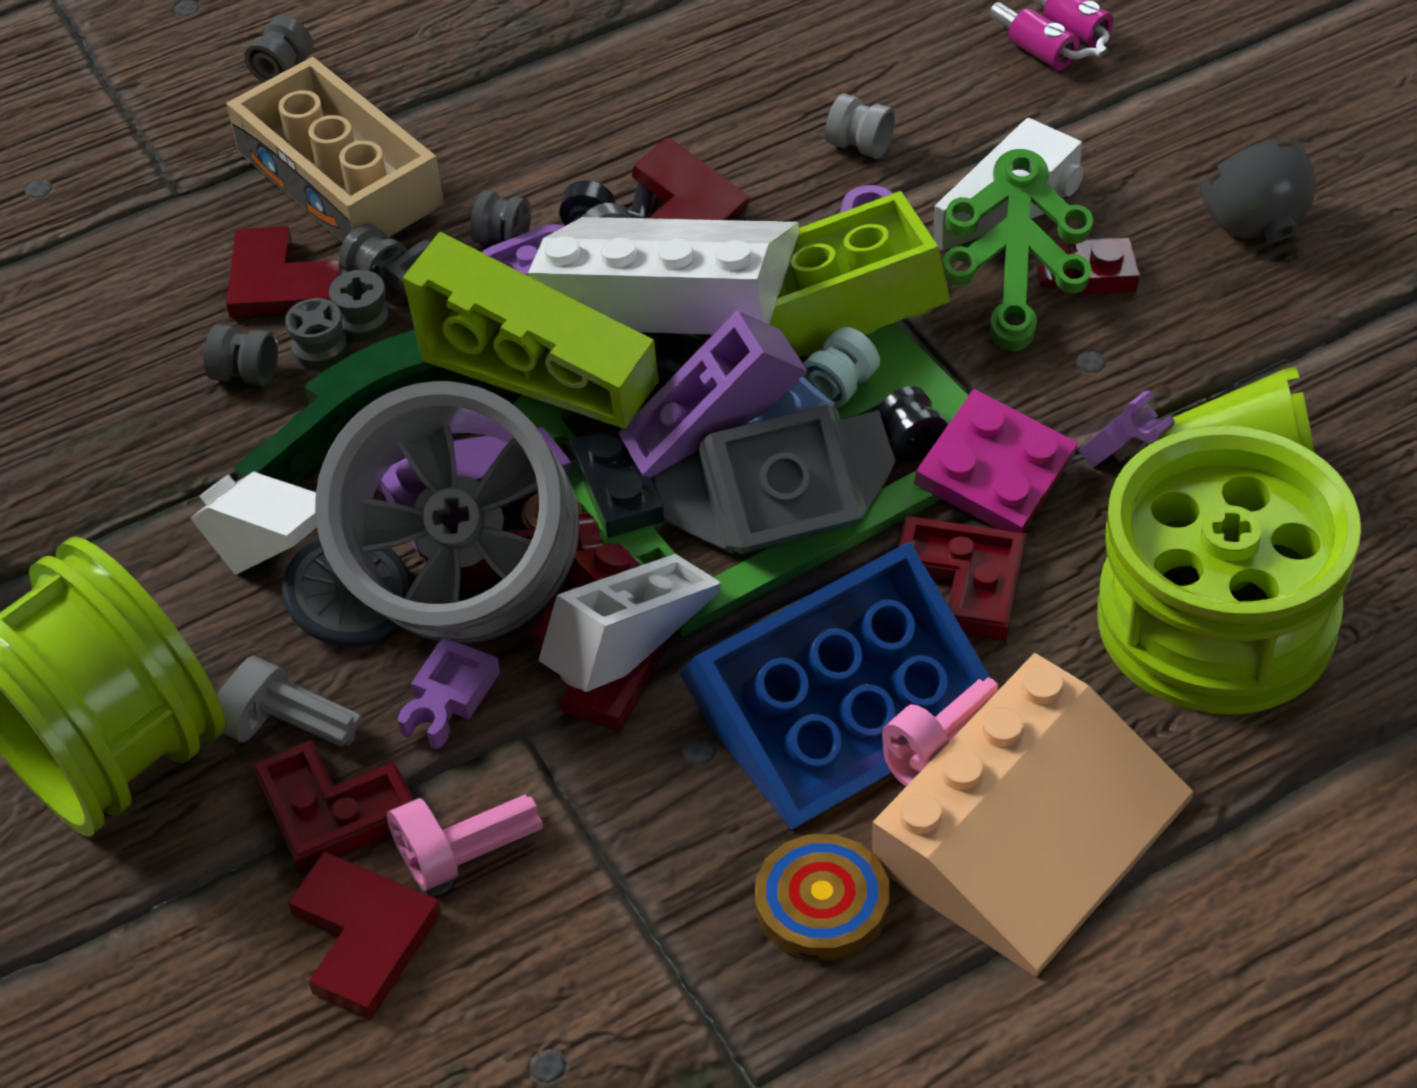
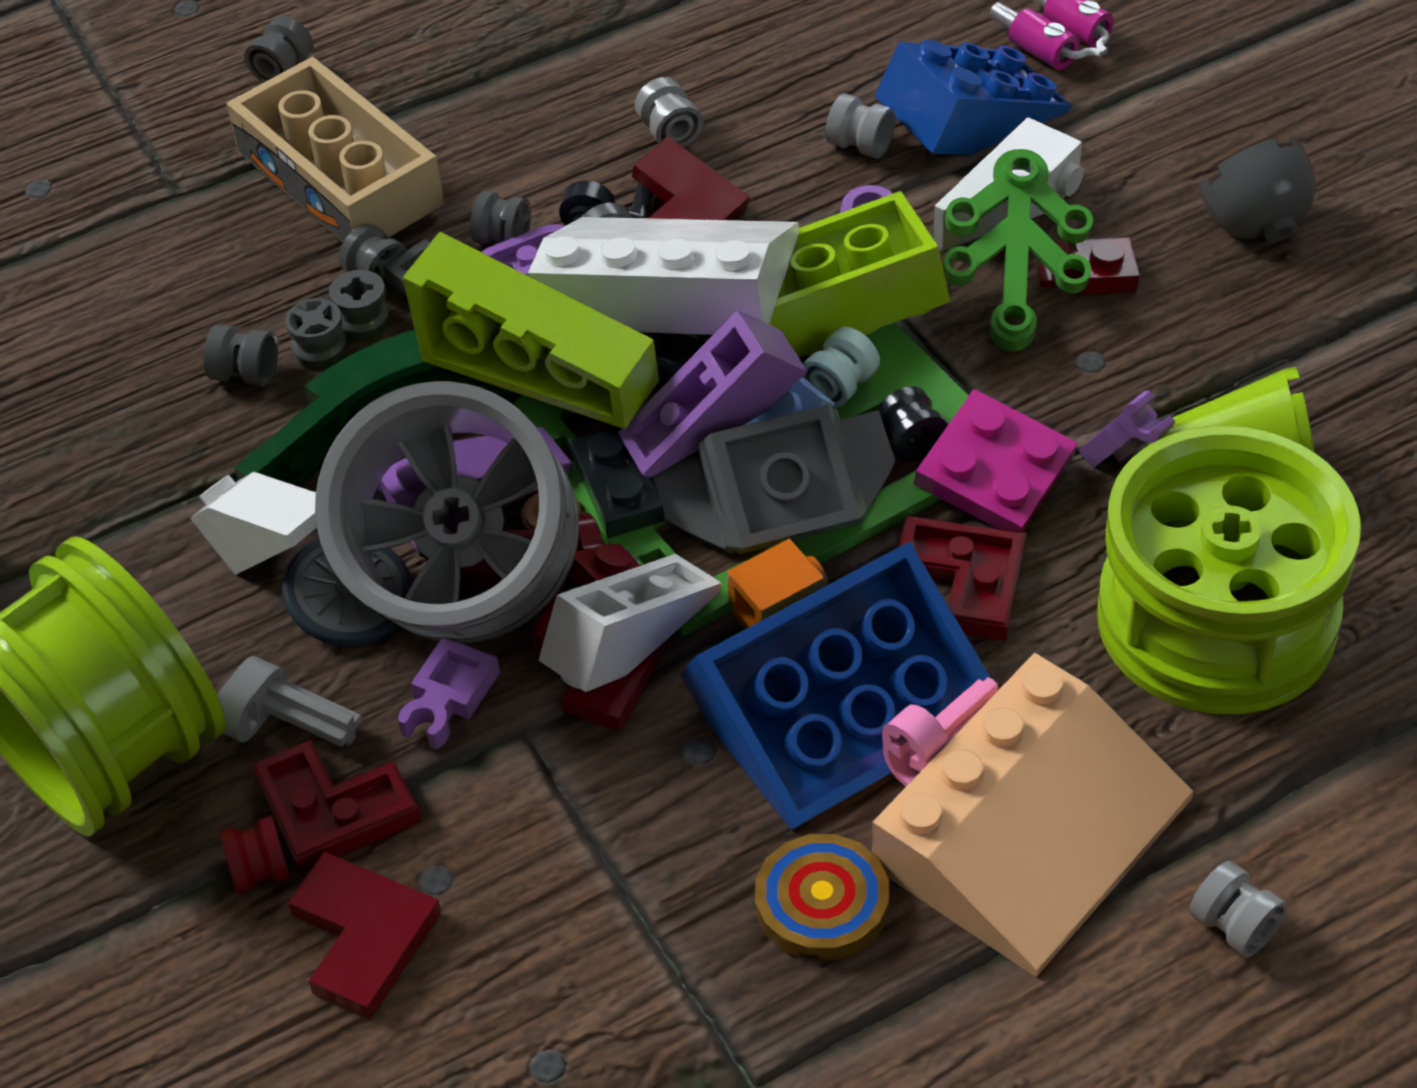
(254, 854): none -> dark red wheel
(265, 280): dark red tile -> none
(436, 853): bright pink piece -> none
(668, 111): none -> light grey wheel
(772, 582): none -> orange brick
(965, 94): none -> blue slope
(1238, 908): none -> light grey wheel

